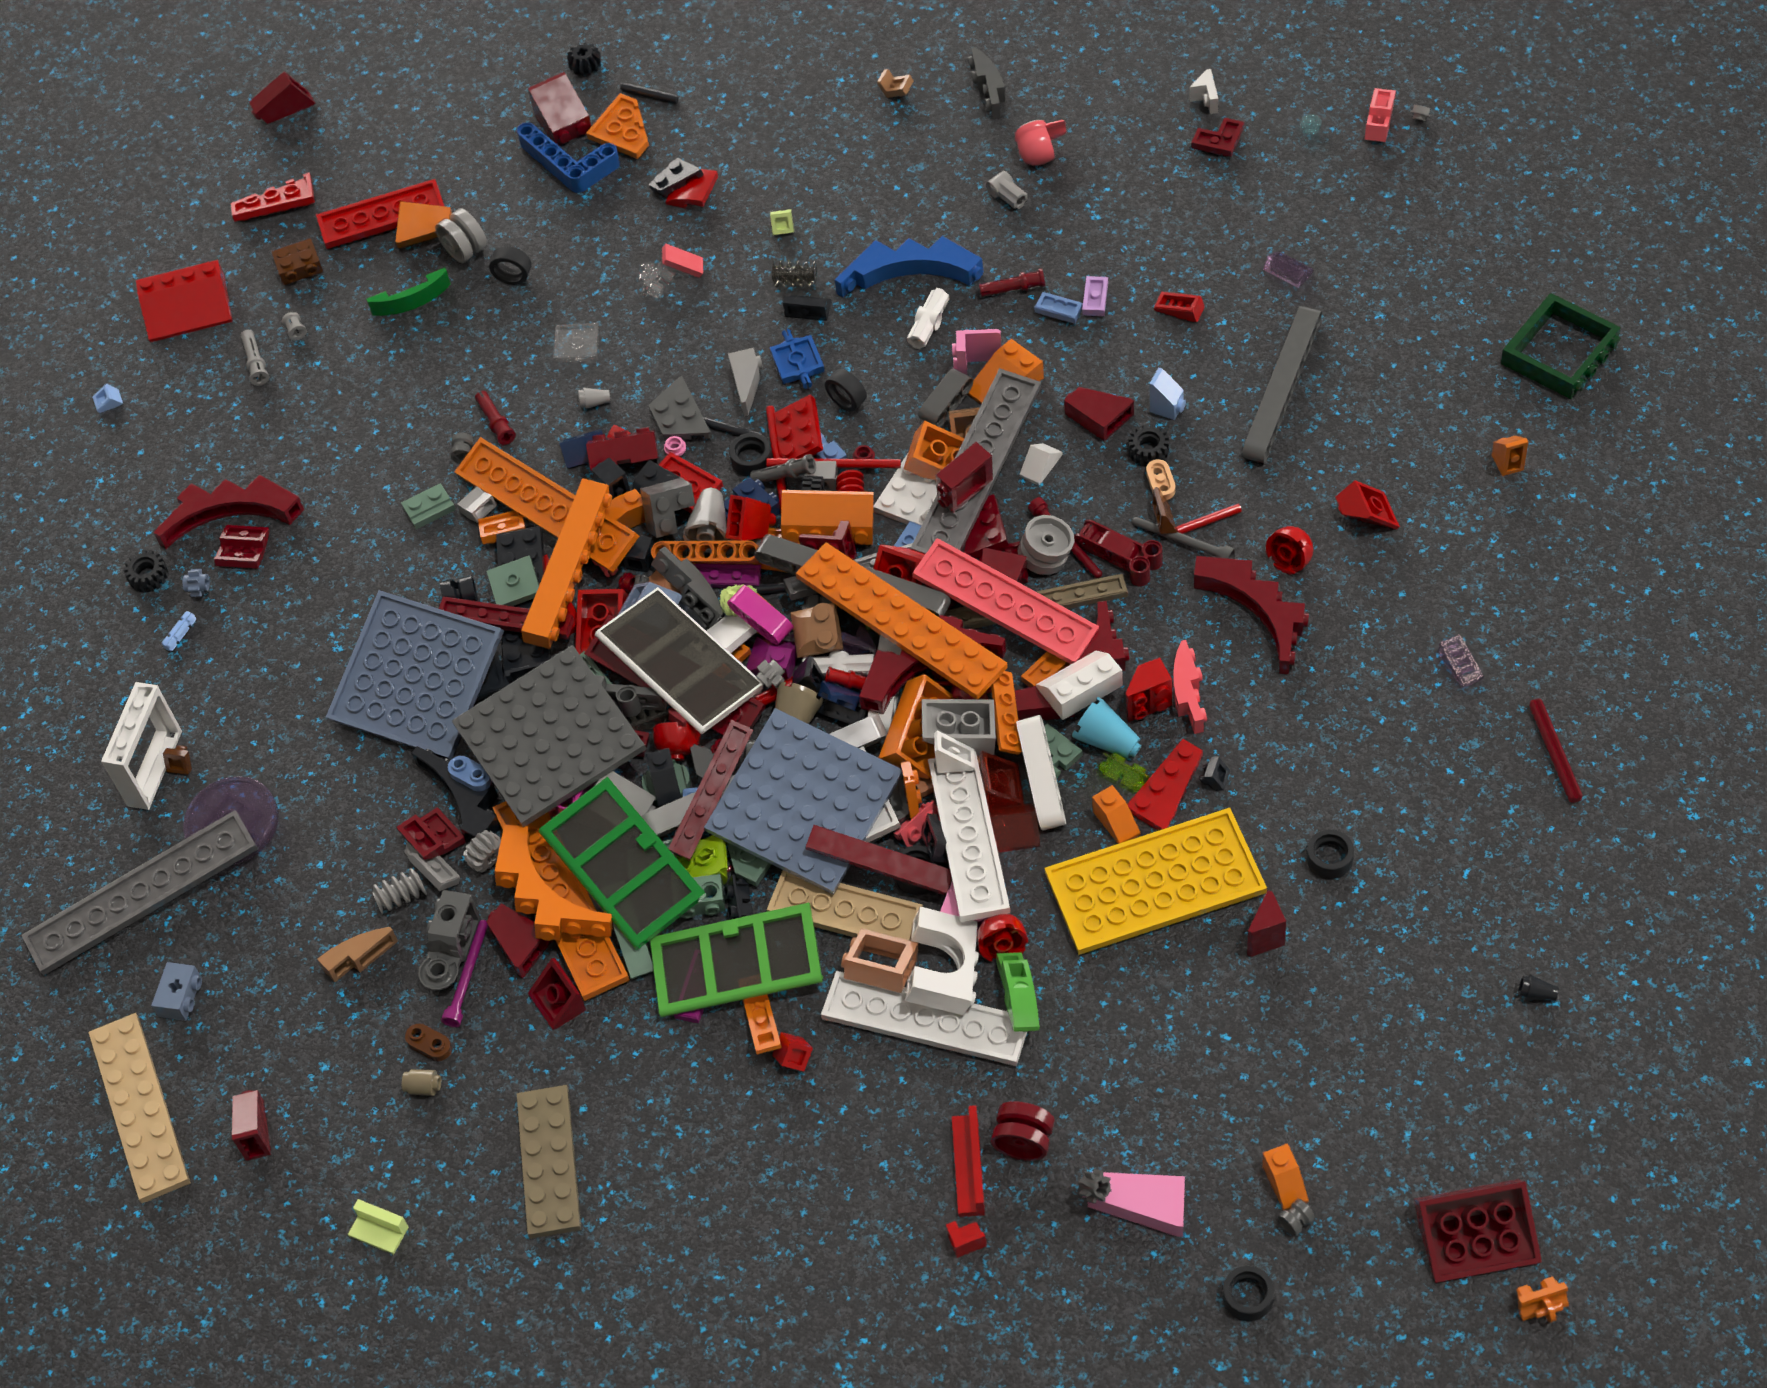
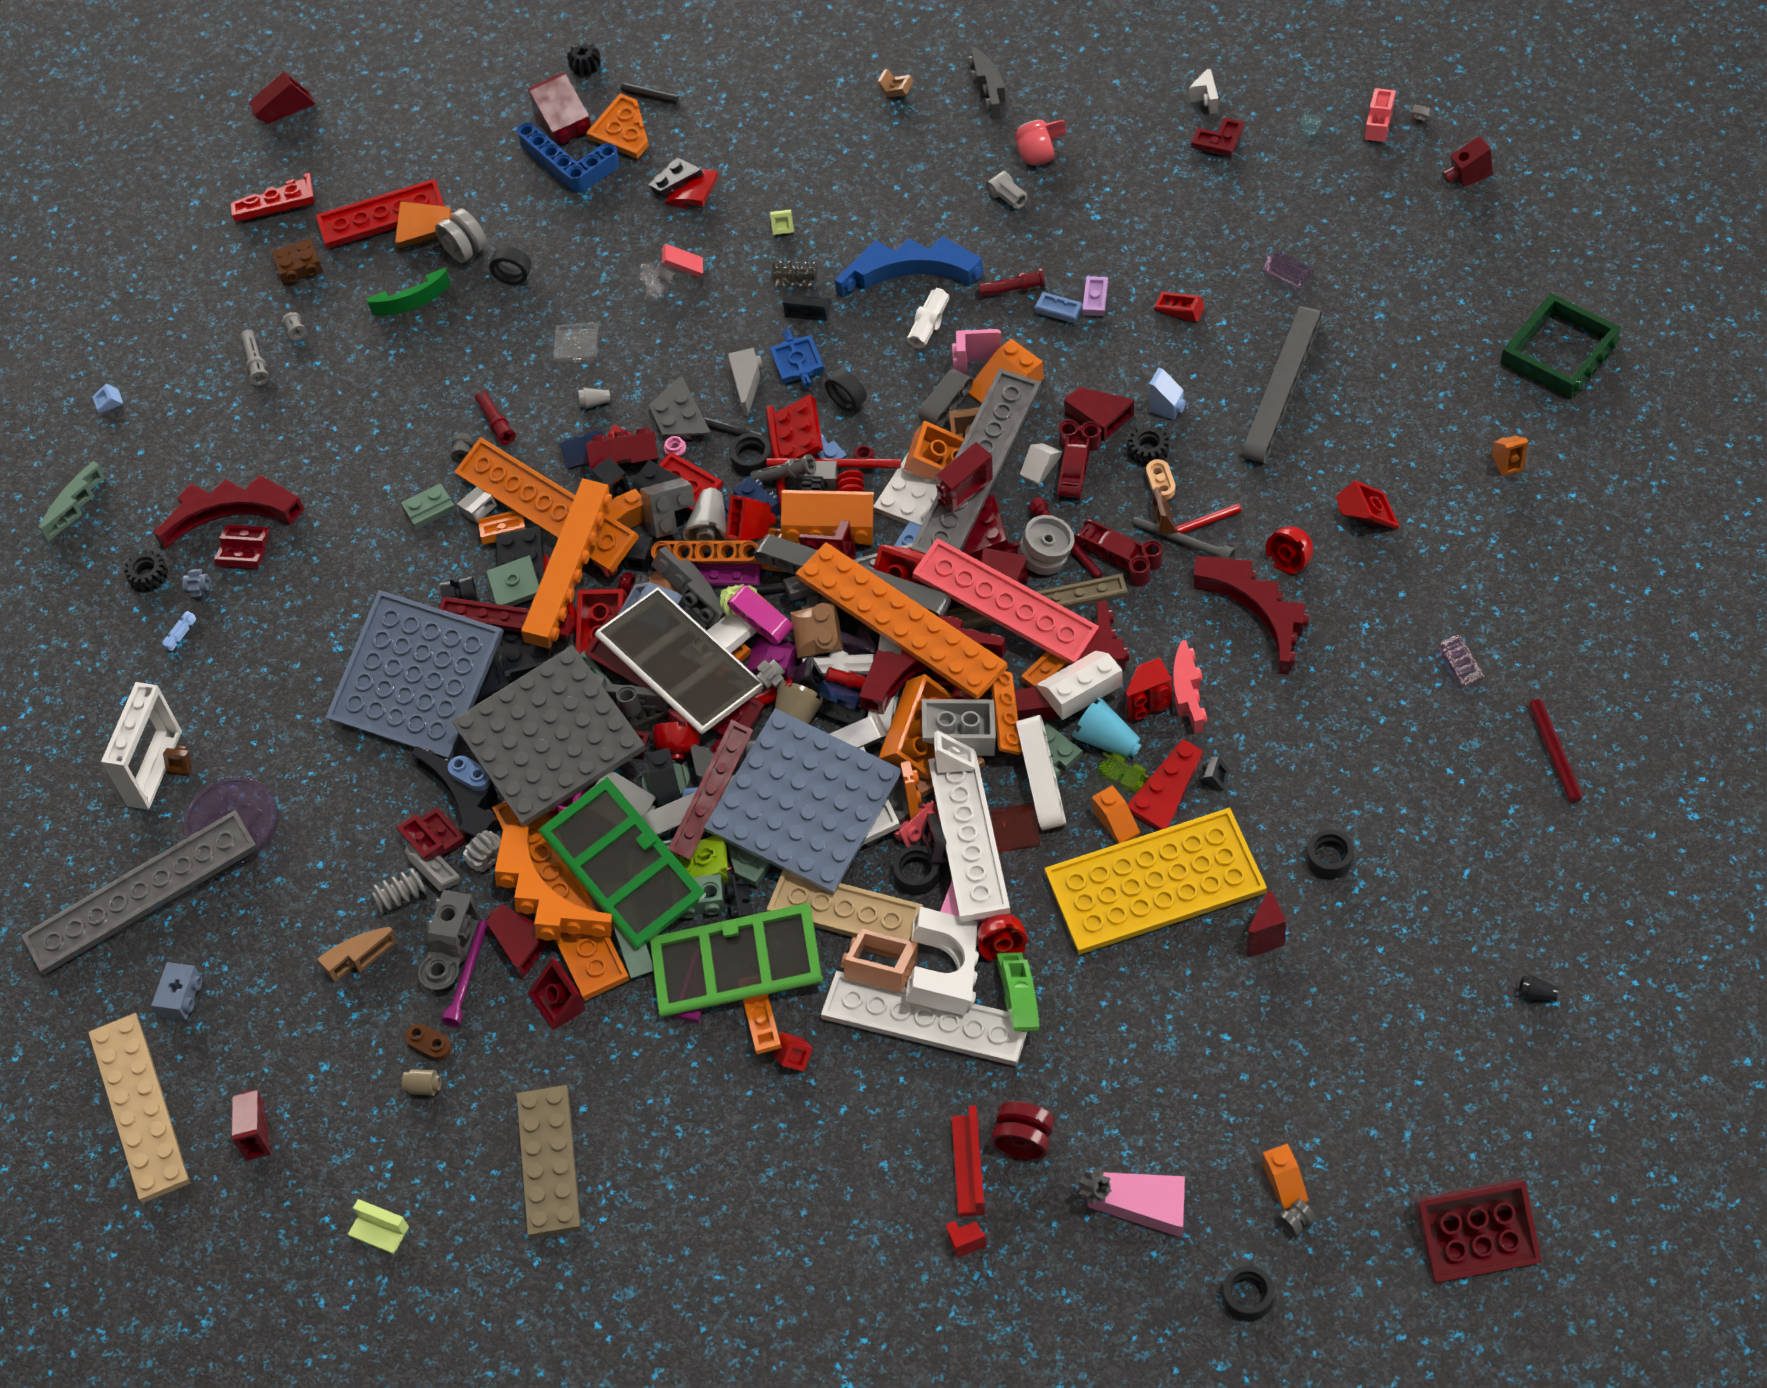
(67, 504): none -> sand green slope
(184, 300): red slope -> none
(879, 859): dark red tile -> none
(1000, 781): clear red slope -> none
(1077, 445): none -> dark red piece
(1470, 163): none -> dark red torso
(1543, 1302): orange hips -> none

